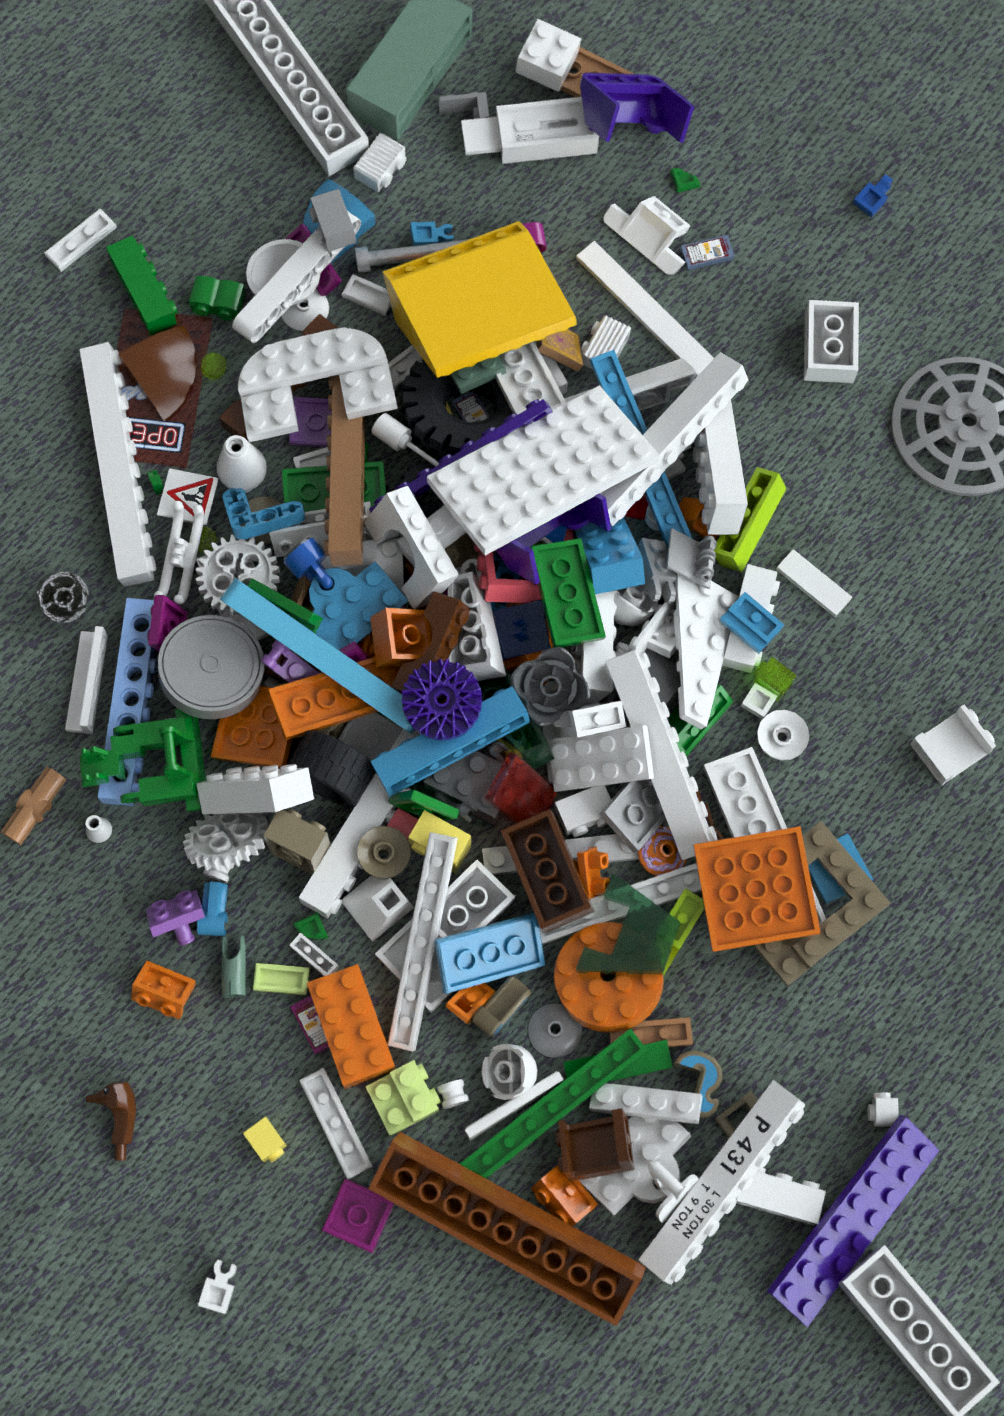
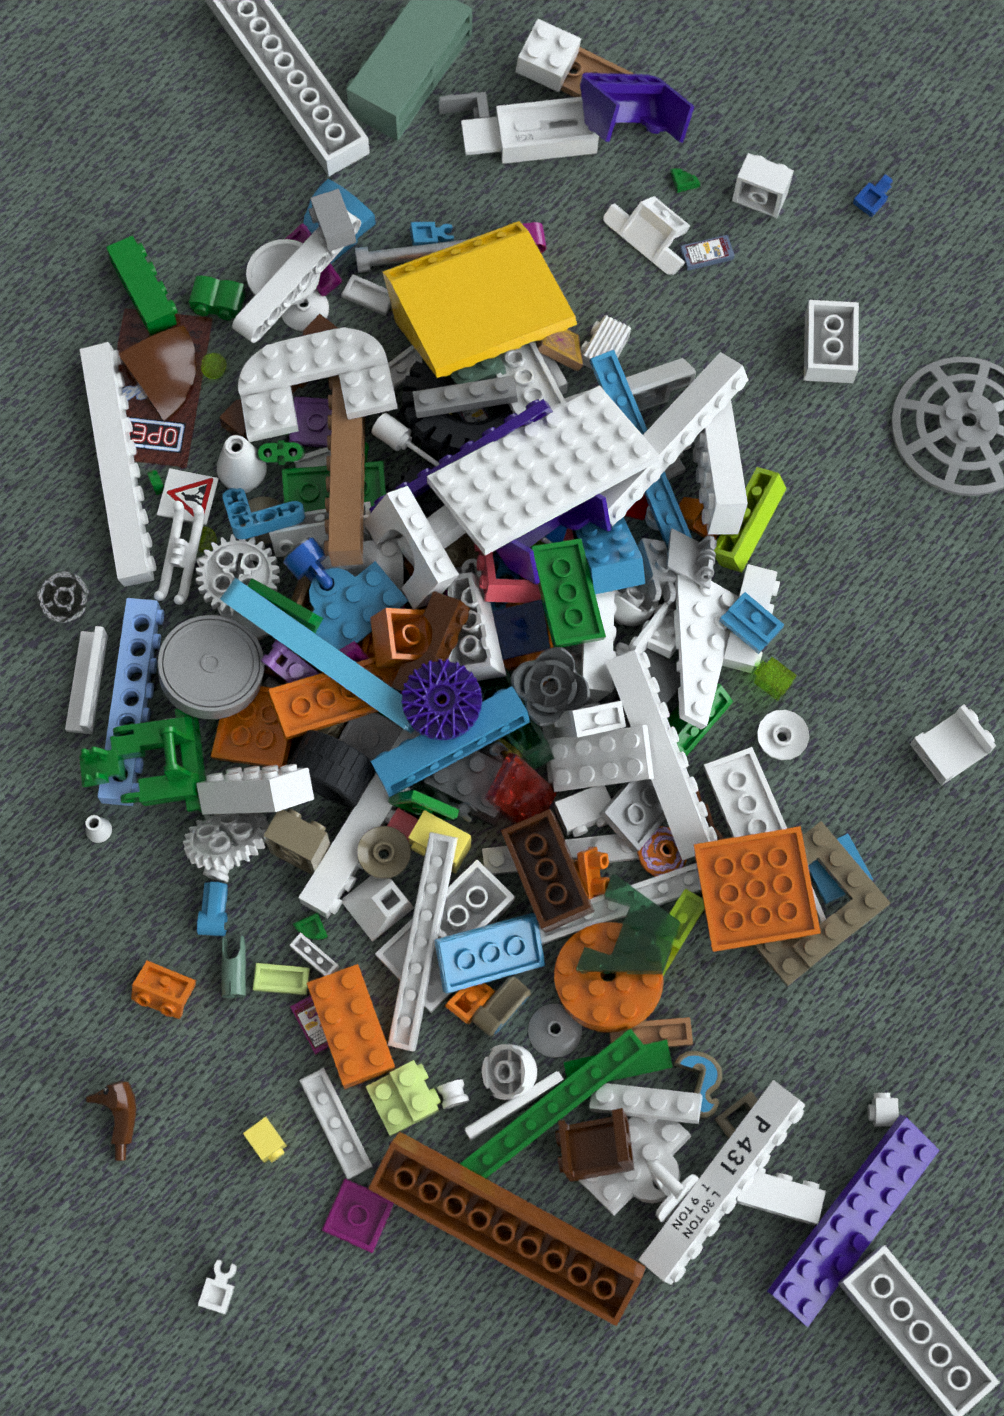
(33, 805): medium nougat piece -> none
(80, 240): white tile -> none
(164, 619): magenta plate -> none
(176, 915): medium lavender plate -> none
(281, 452): none -> green piece
(380, 162): white brick -> none
(465, 396): none -> light grey plate
(563, 1198): orange bracket -> none
(644, 307): white tile -> none
(759, 701): white plate -> none
(762, 185): none -> white brick
(814, 583): white tile -> none

